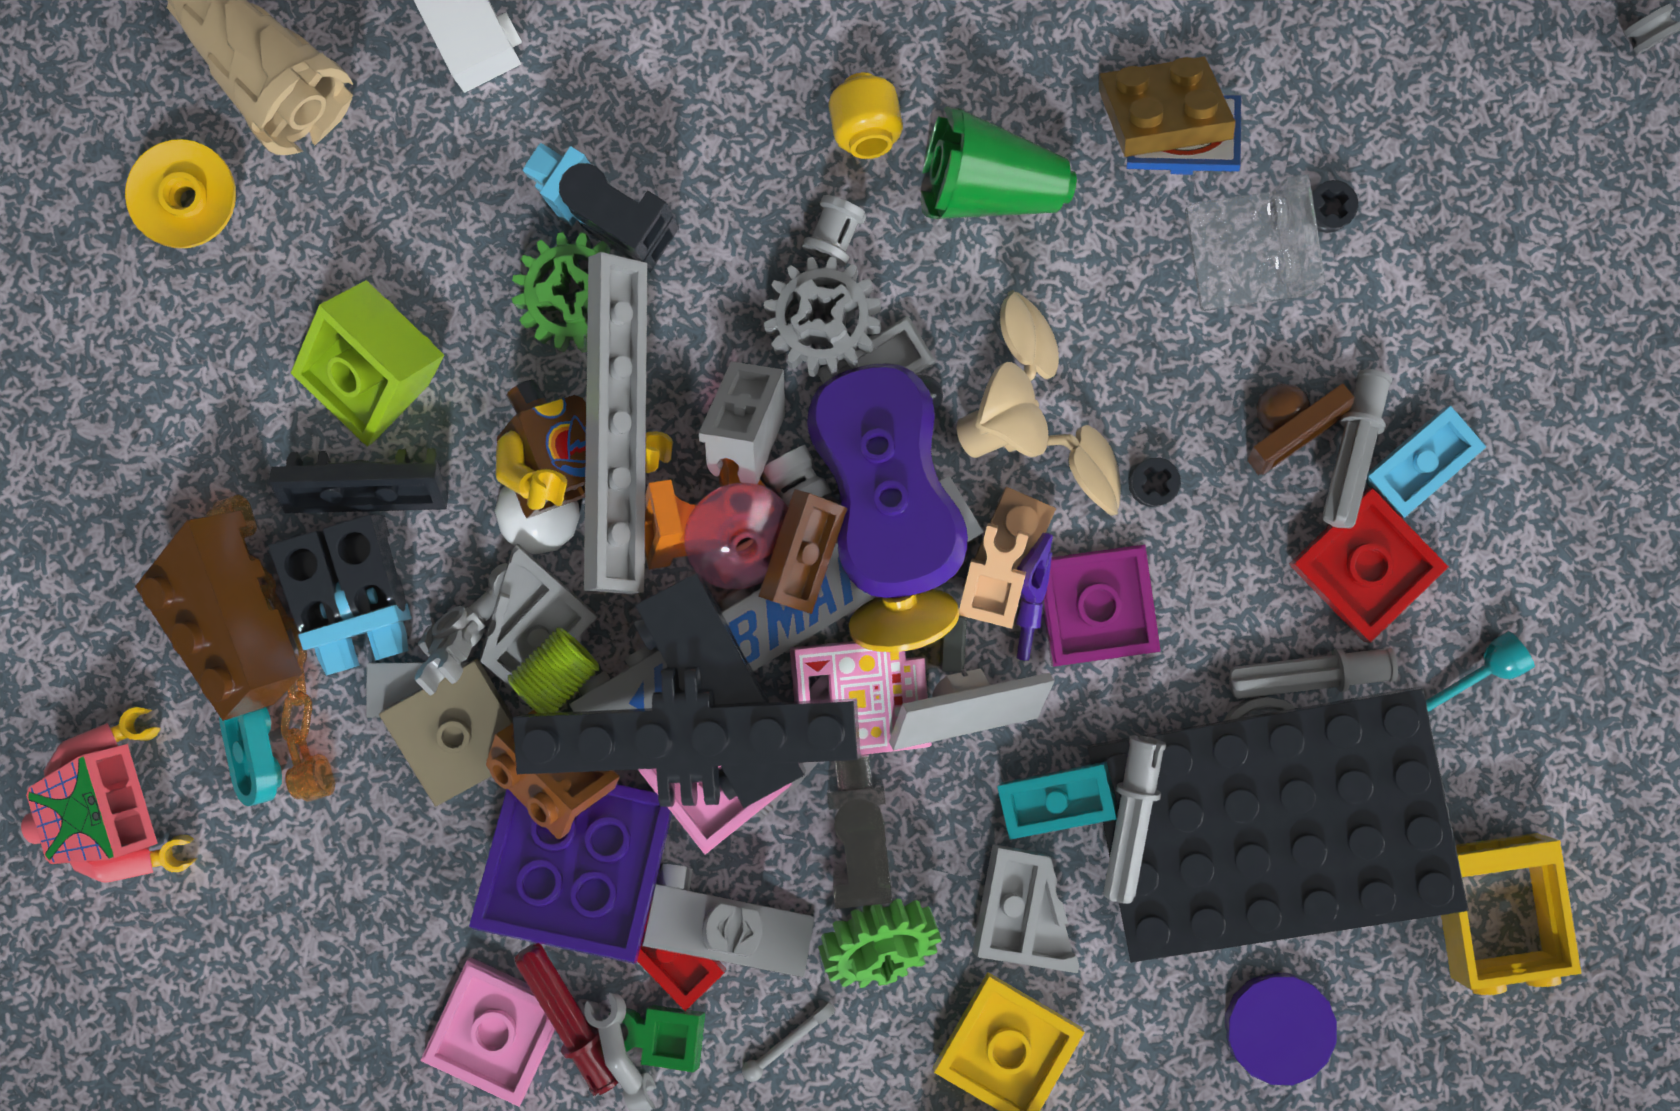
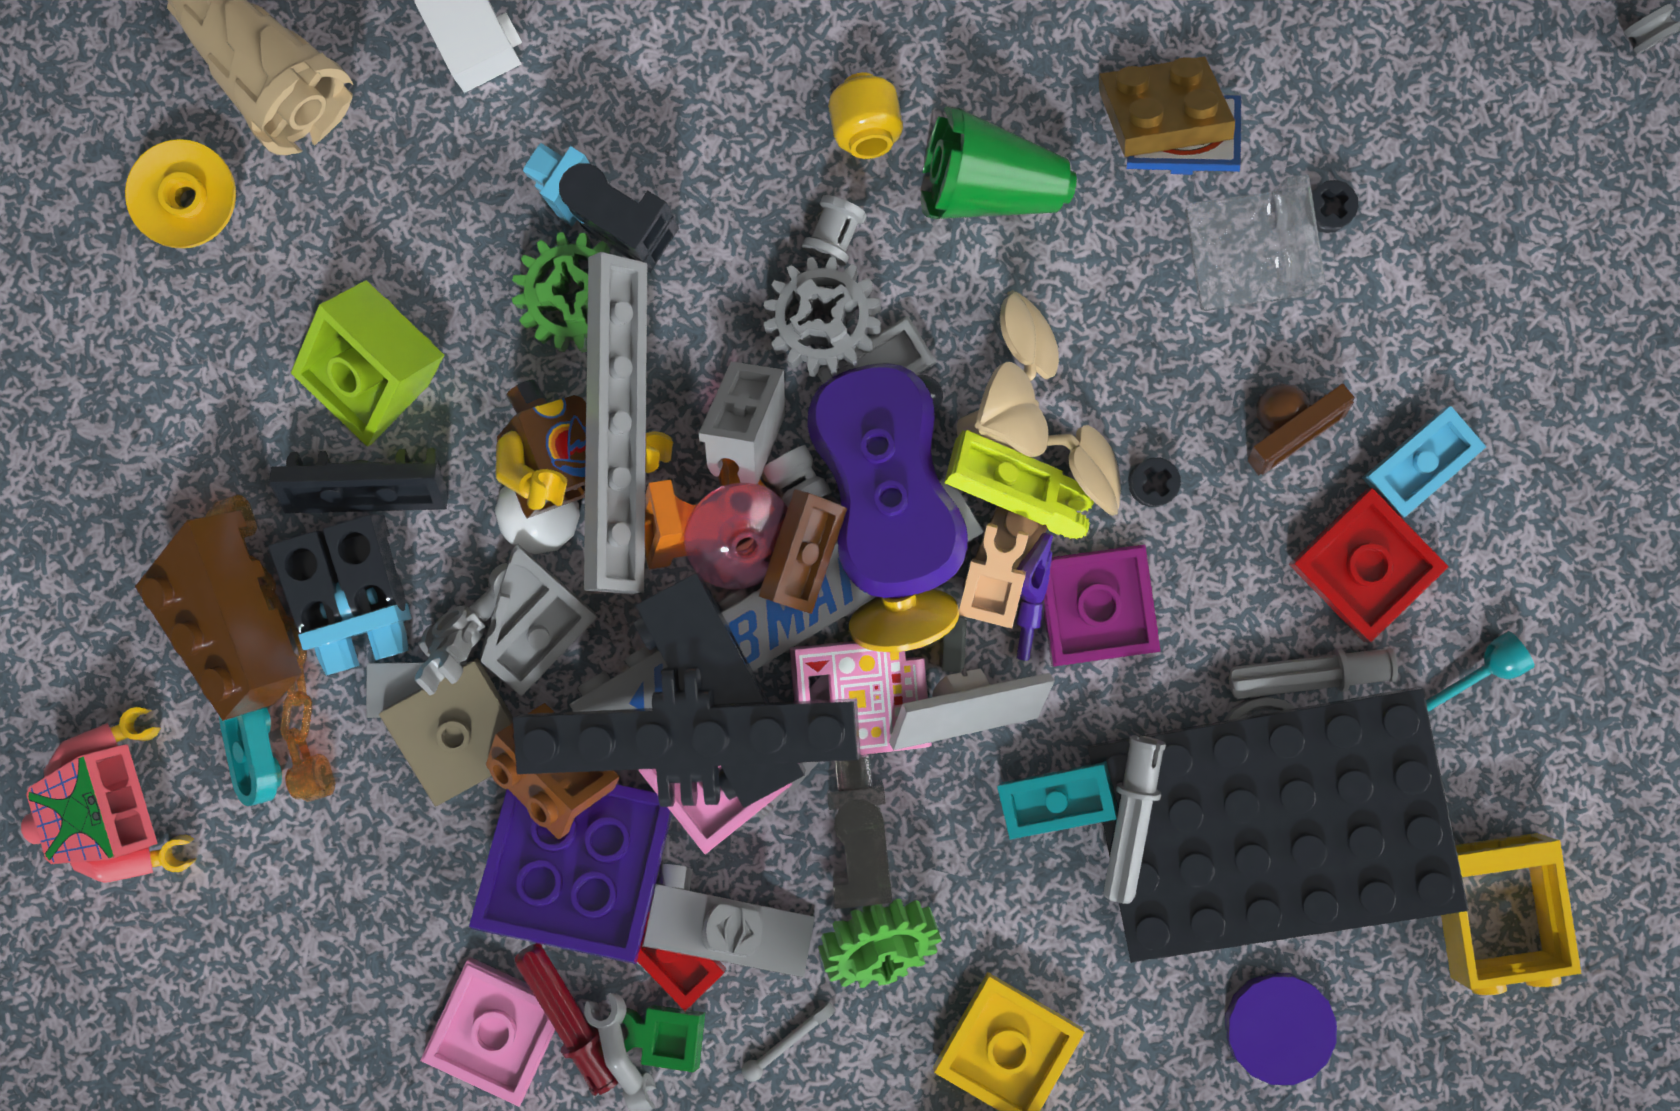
(553, 672): lime piece -> none
(1018, 484): none -> neon yellow hinge
(1022, 913): light grey wing -> none
(1356, 448): light grey axle -> none

